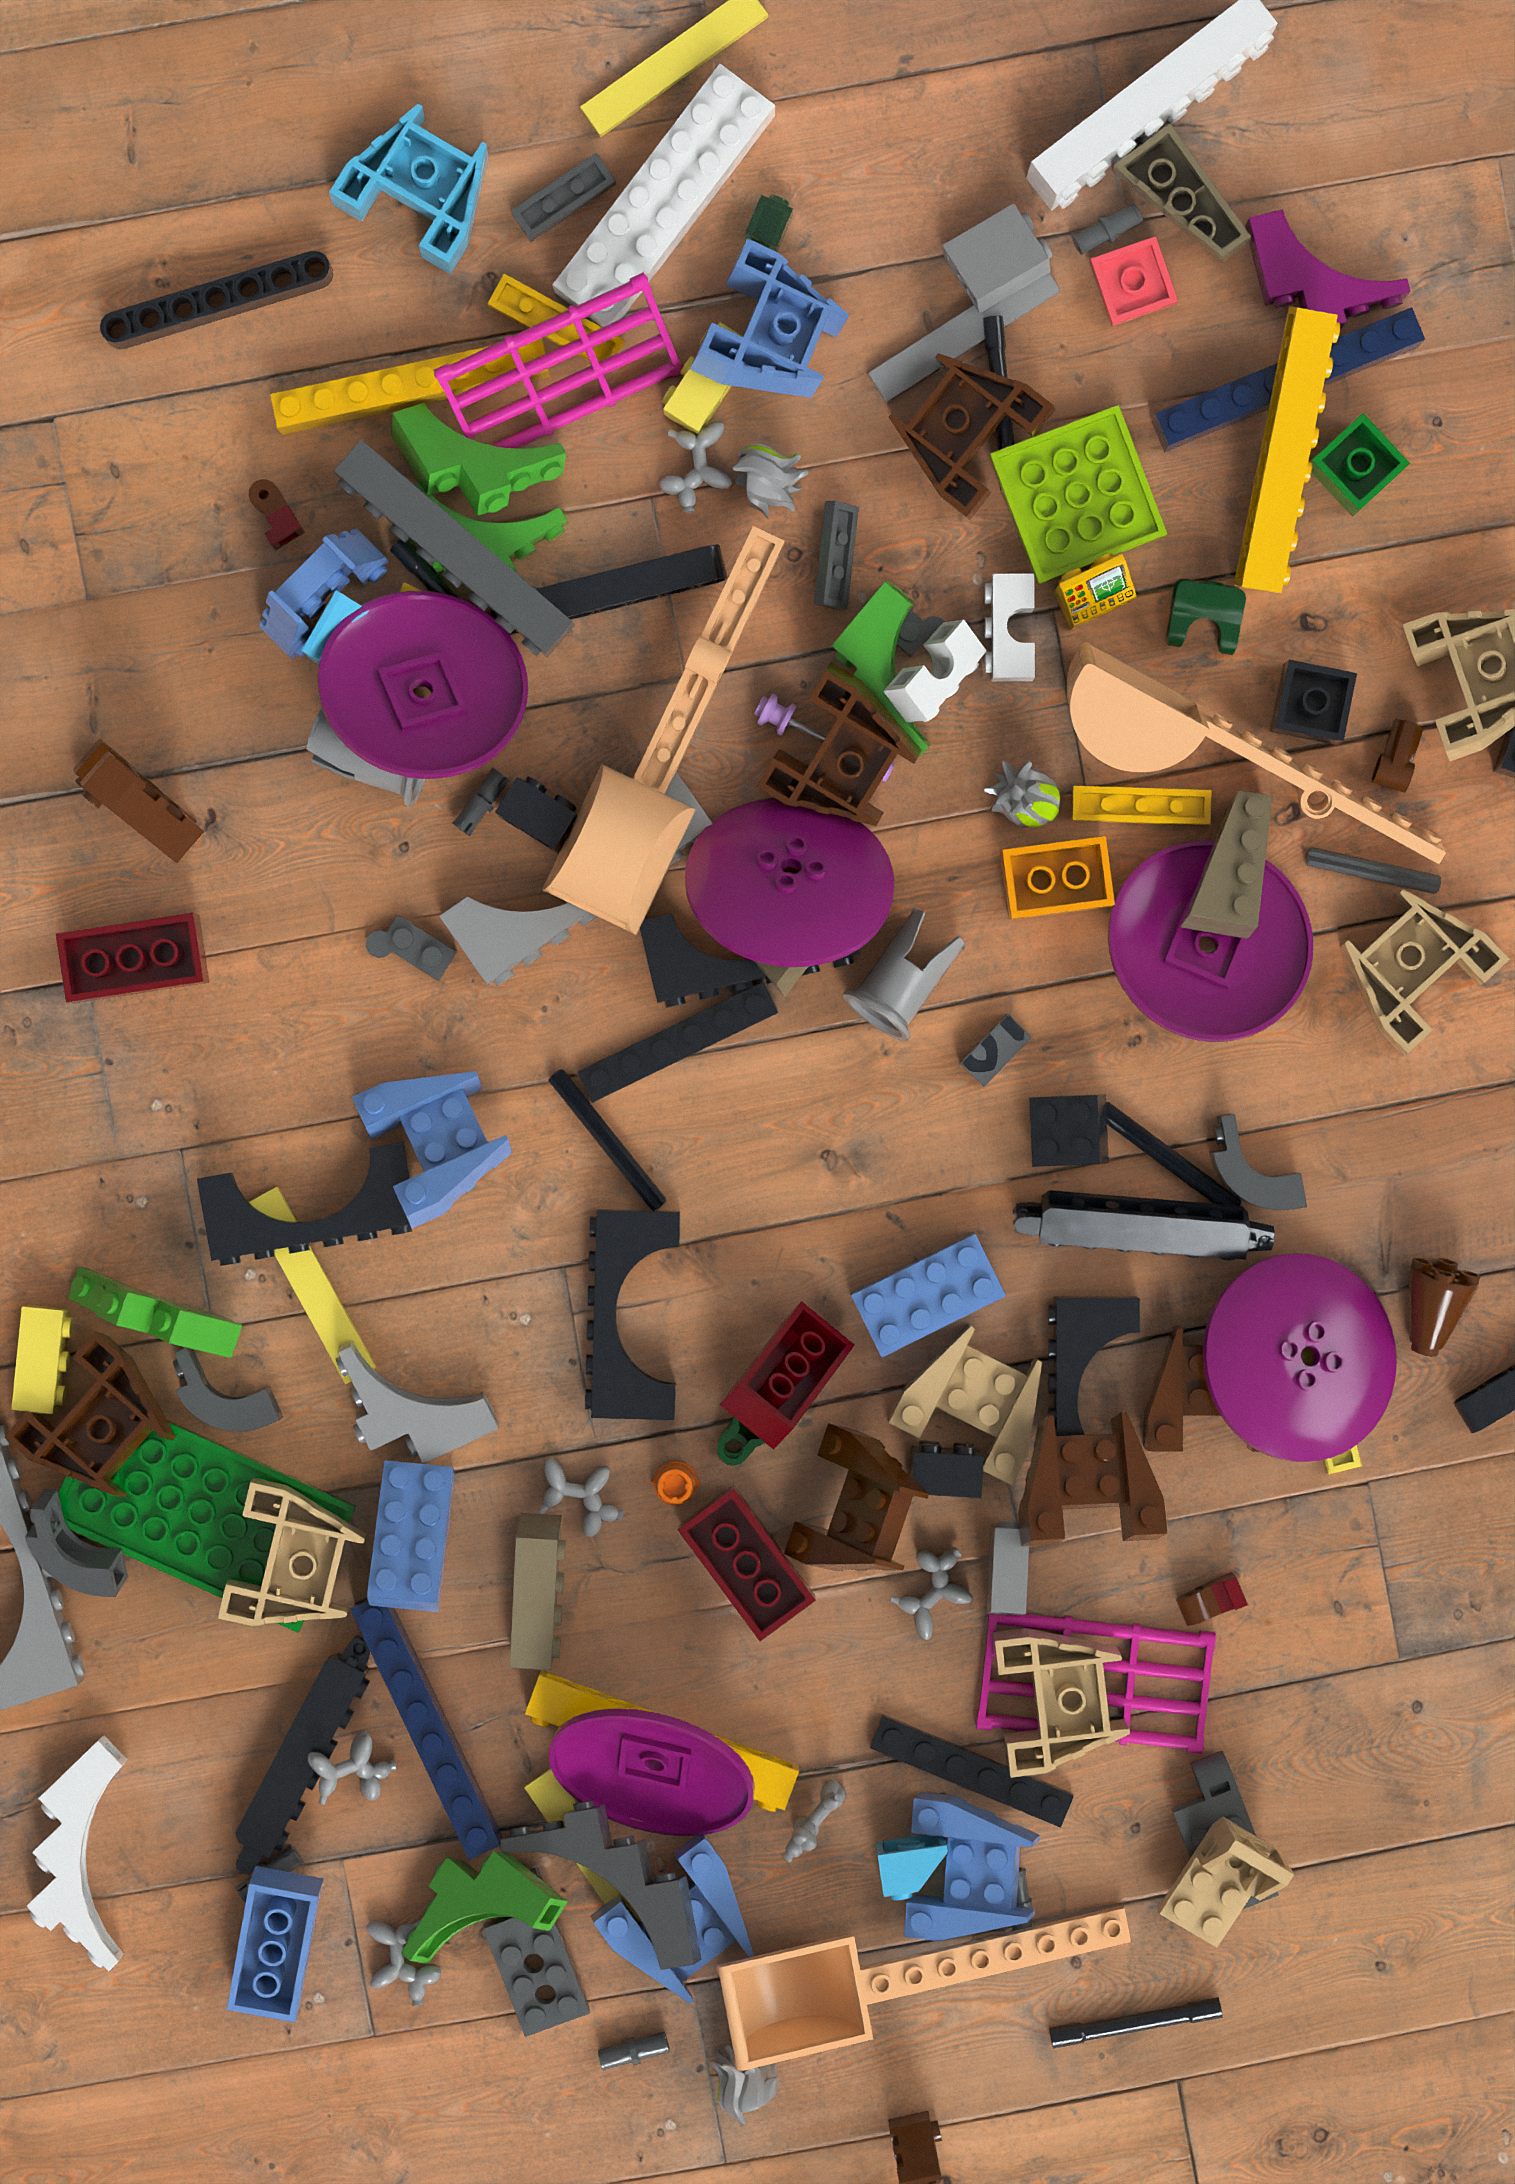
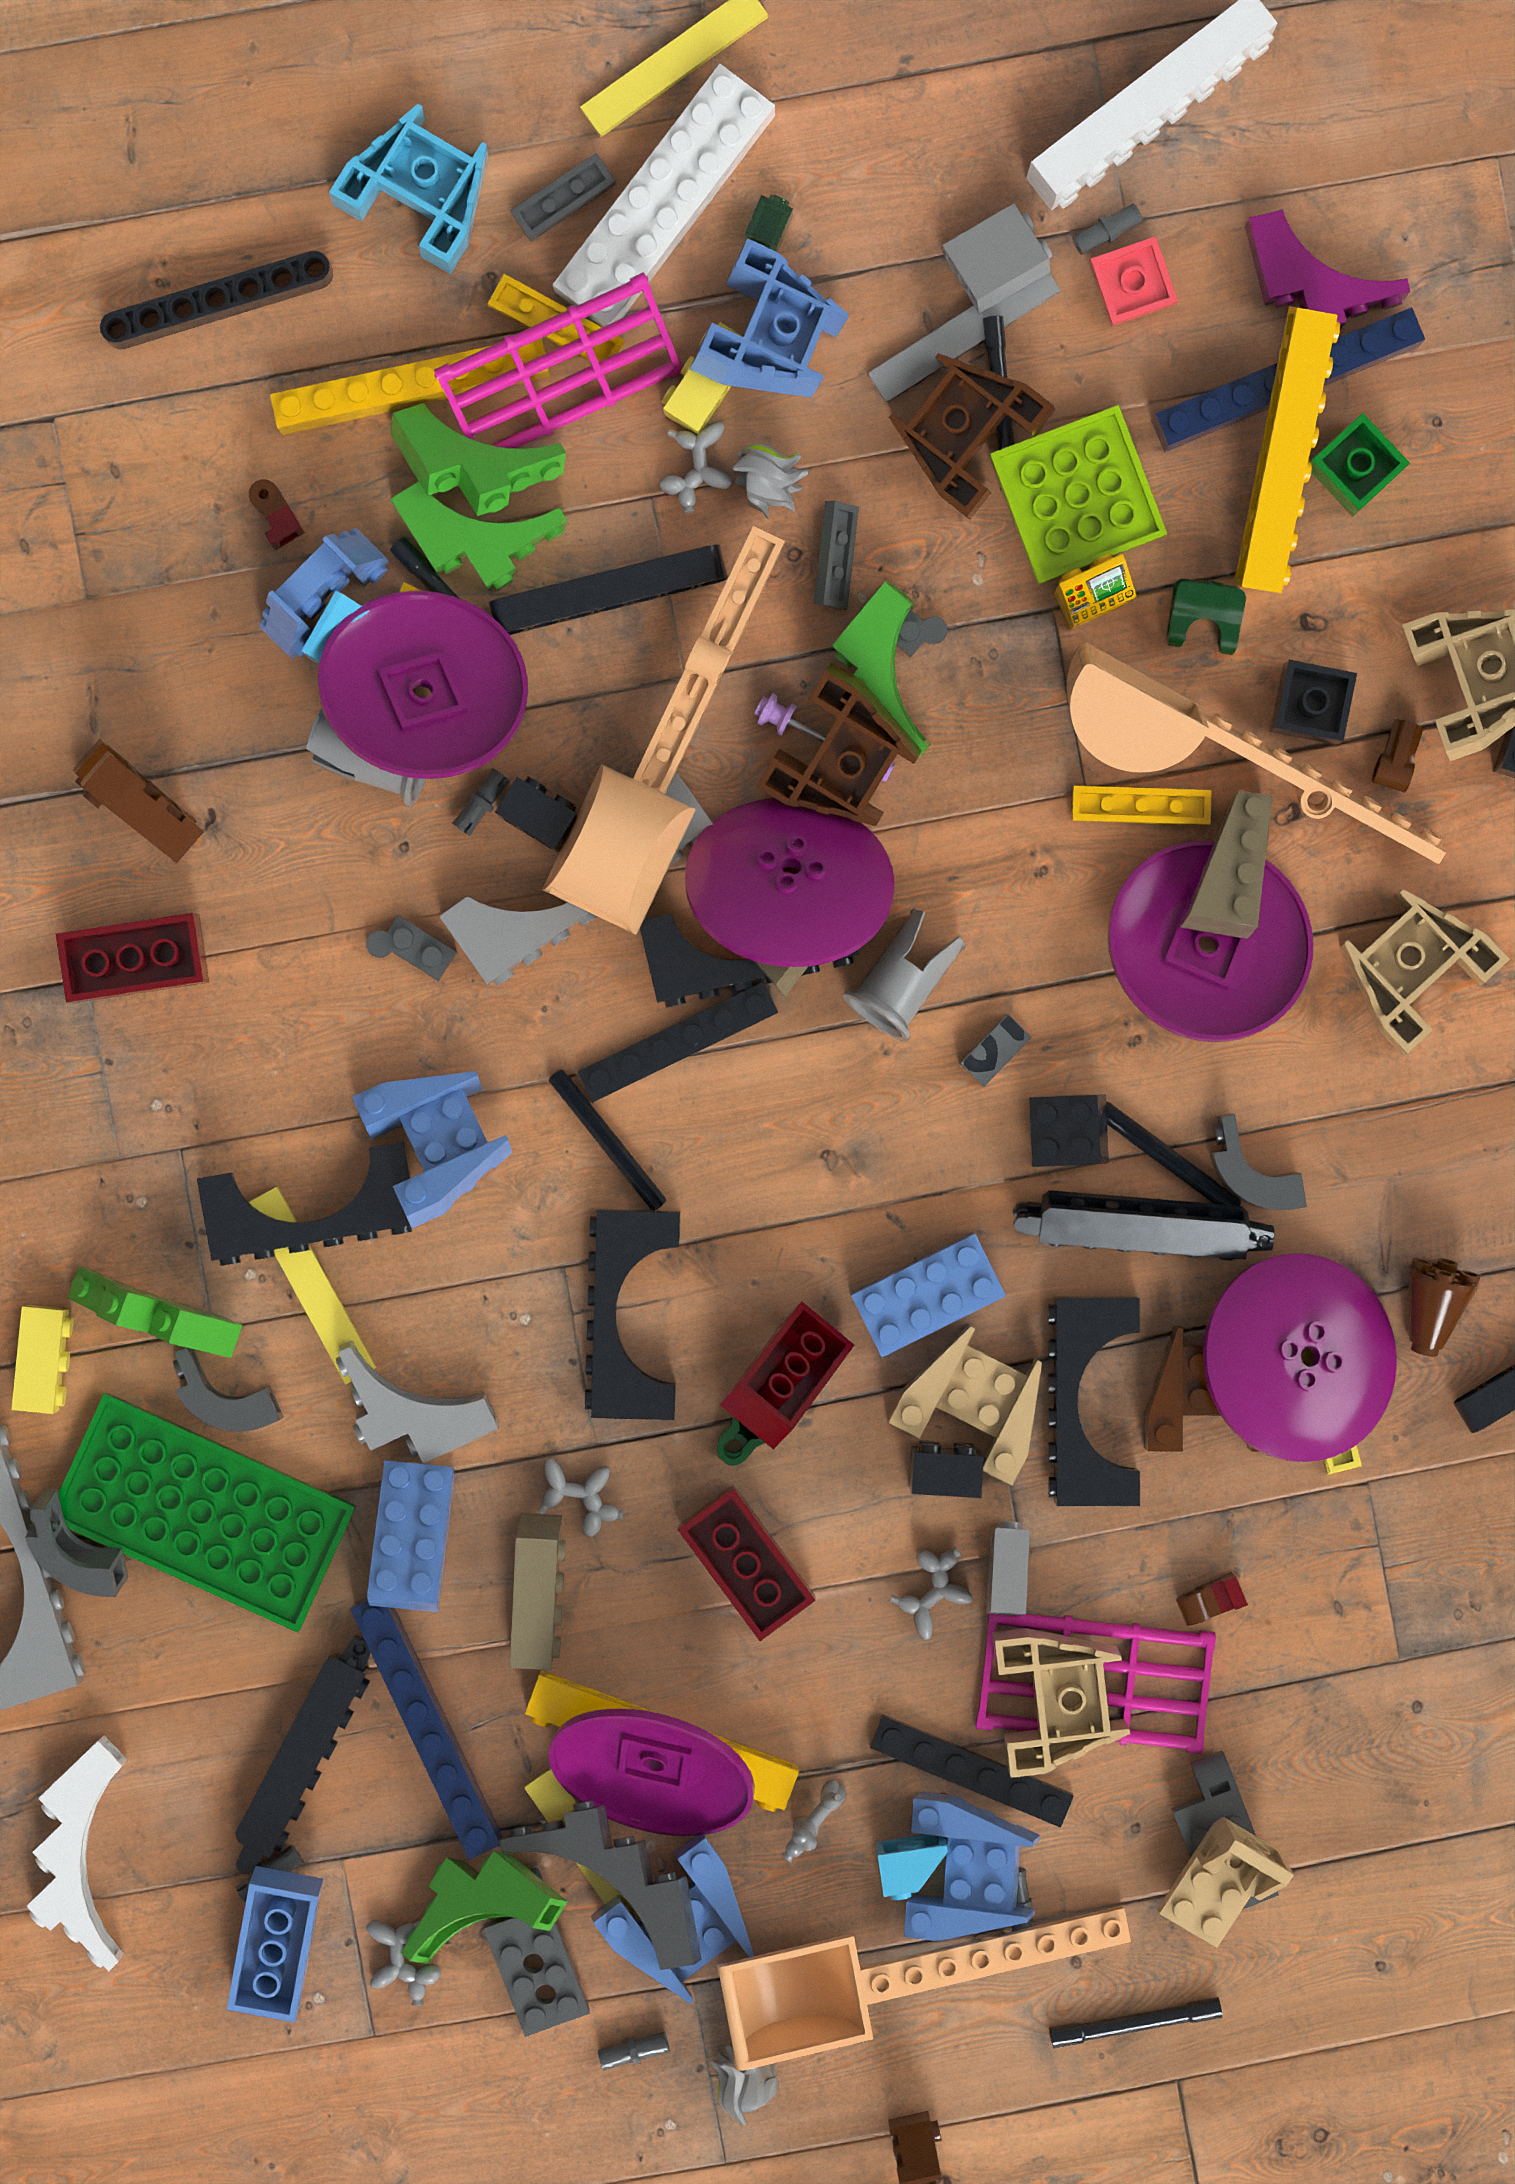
(102, 1425): reddish brown wedge -> none
(299, 1564): tan wedge -> none
(359, 1755): light grey piece -> none
(453, 548): dark grey brick -> none
(675, 1482): orange piece -> none
(867, 1511): reddish brown wedge -> none
(954, 655): white arch -> none
(1008, 658): white arch -> none
(1025, 796): light grey hair -> none
(1057, 878): light orange brick -> none
(1089, 1474): reddish brown wedge -> none
(1182, 191): dark tan wedge -> none
(1373, 870): dark grey axle -> none

